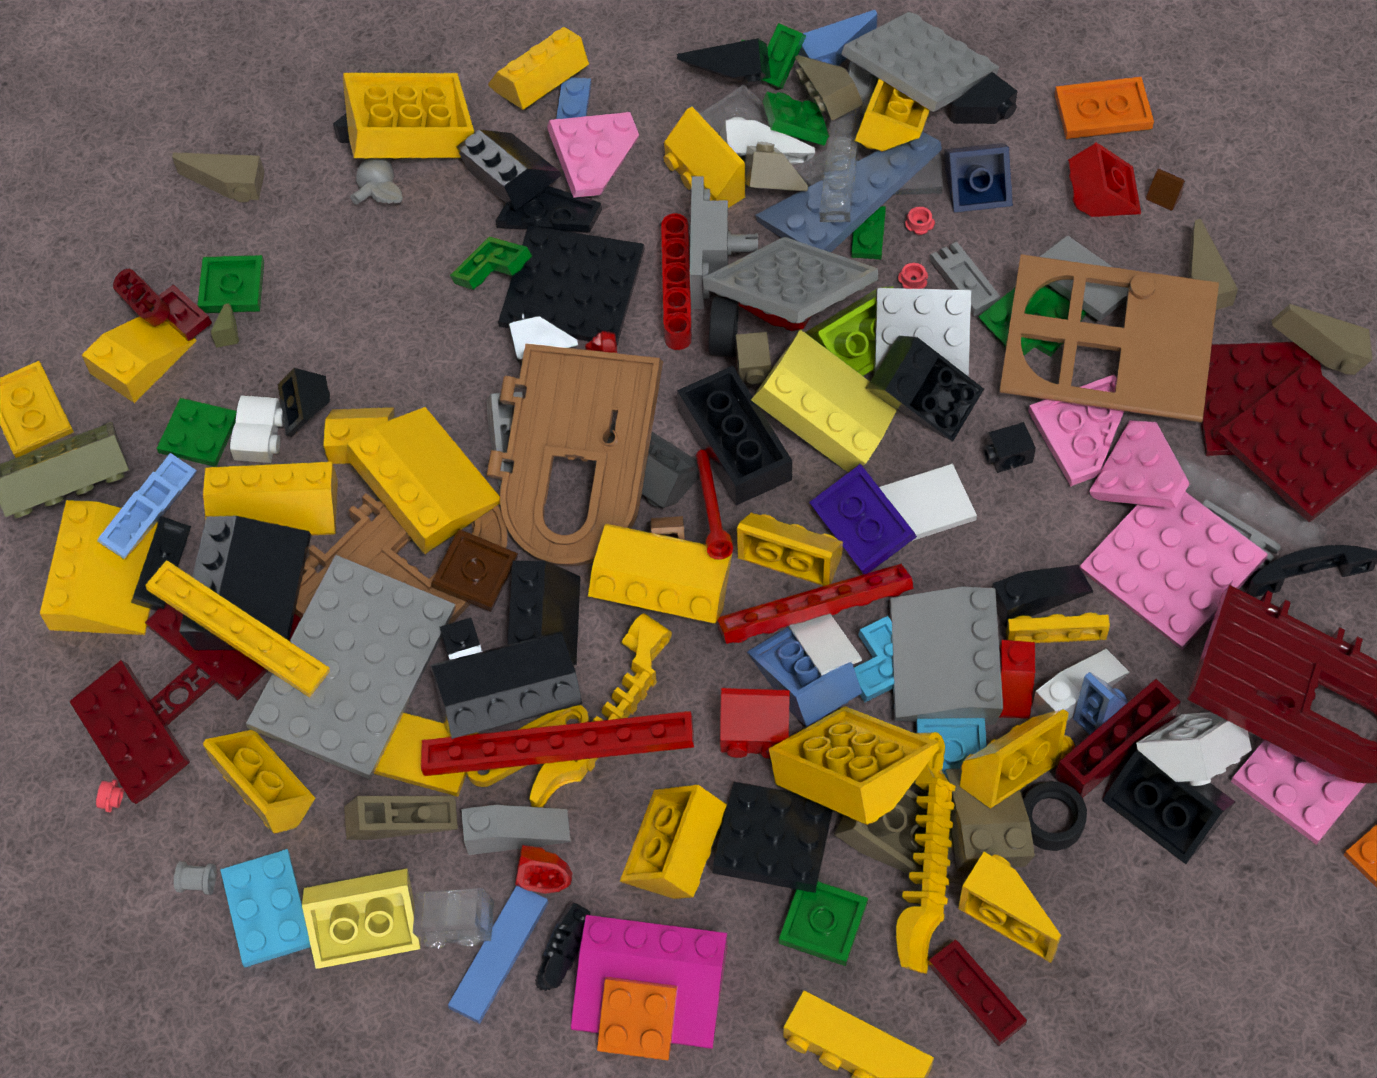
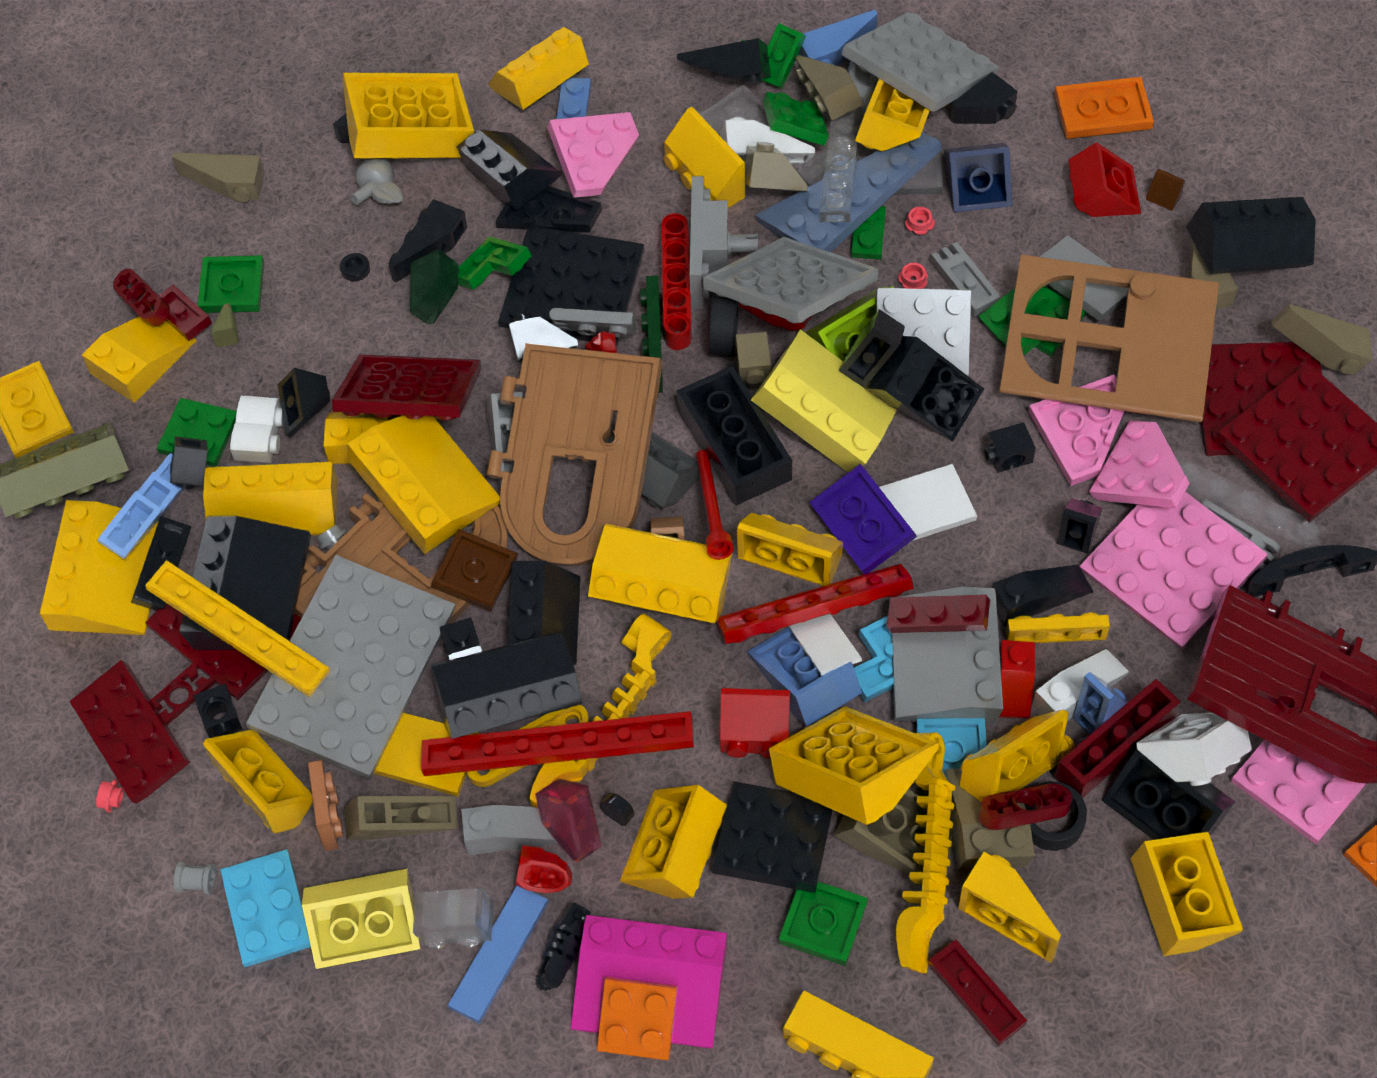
(188, 462): none -> black brick
(218, 701): none -> black brick
(325, 805): none -> nougat plate
(331, 537): none -> light grey plate
(354, 267): none -> black tile
(407, 386): none -> dark red plate
(432, 285): none -> clear green slope
(437, 229): none -> black slope
(570, 817): none -> clear pink slope
(590, 321): none -> light grey hinge
(617, 809): none -> black tile
(651, 321): none -> dark green plate
(872, 348): none -> black slope
(938, 613): none -> dark red plate
(1002, 812): none -> dark red beam
(1079, 525): none -> black slope
(1185, 893): none -> yellow slope
(1254, 234): none -> black slope

